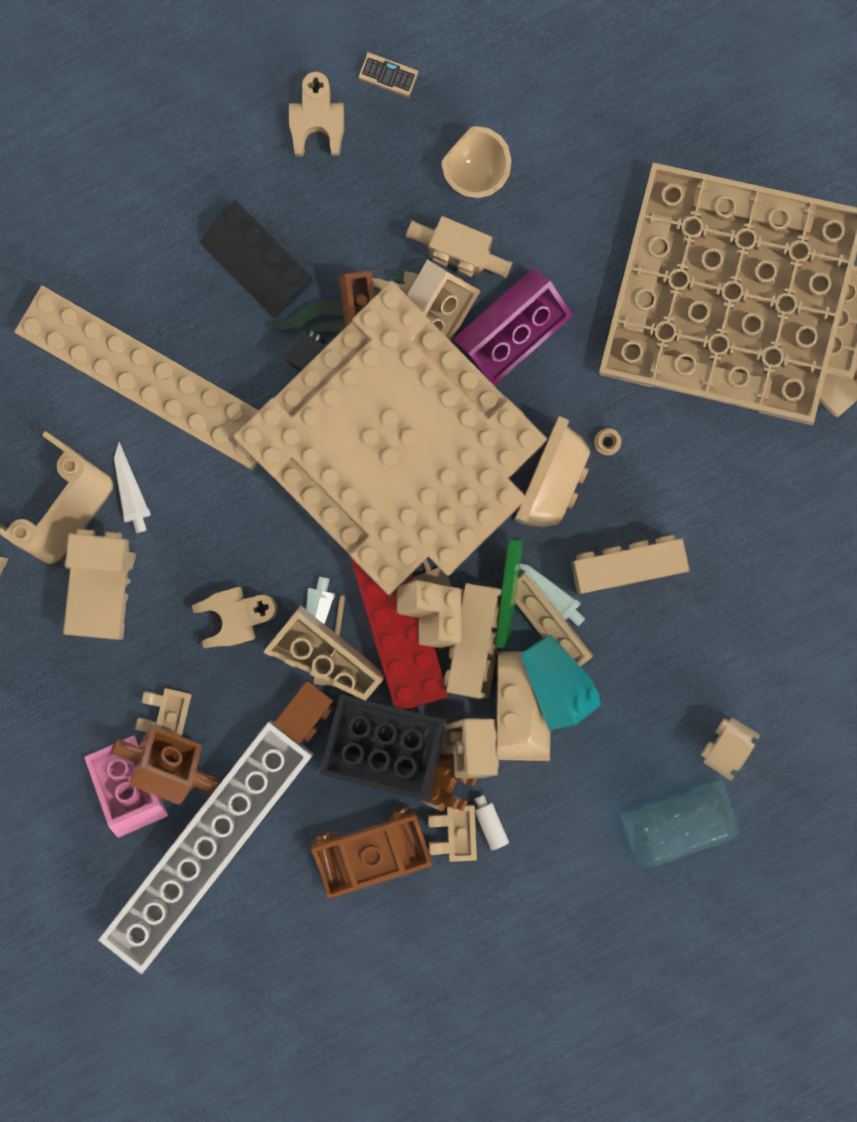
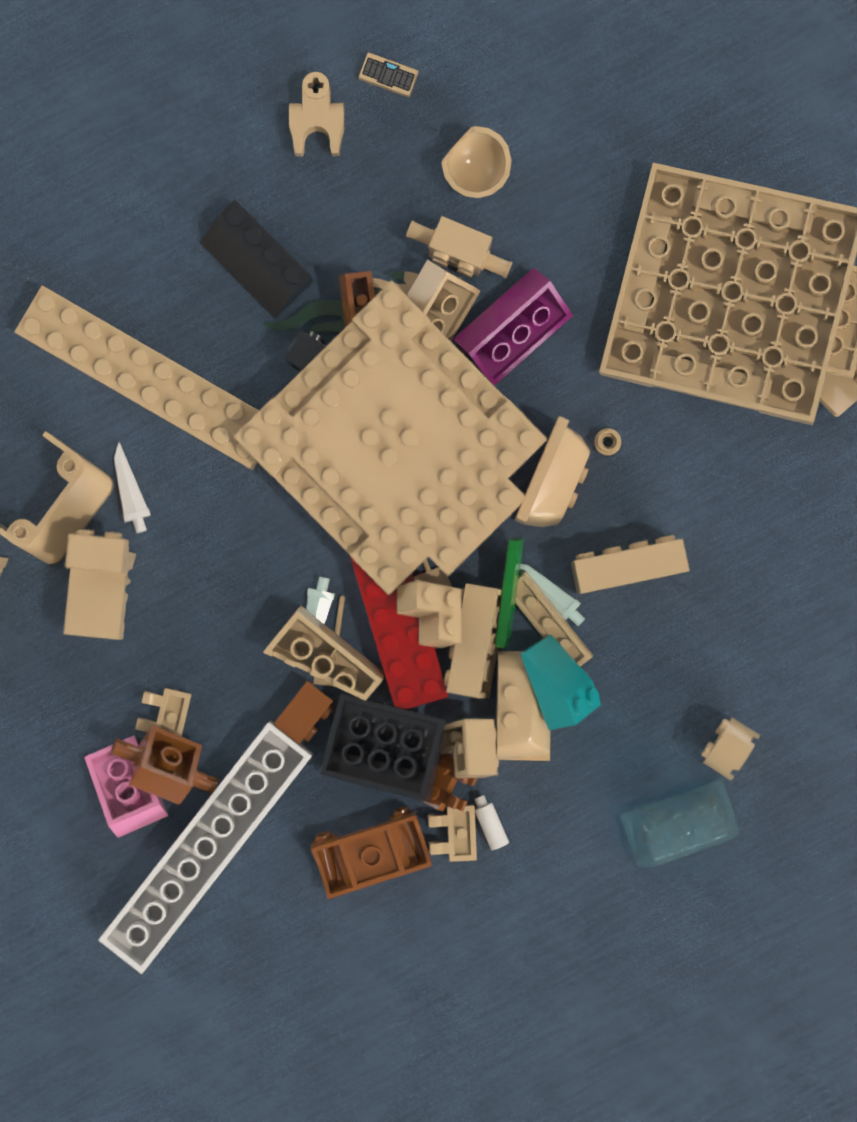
(237, 616): tan piece -> none

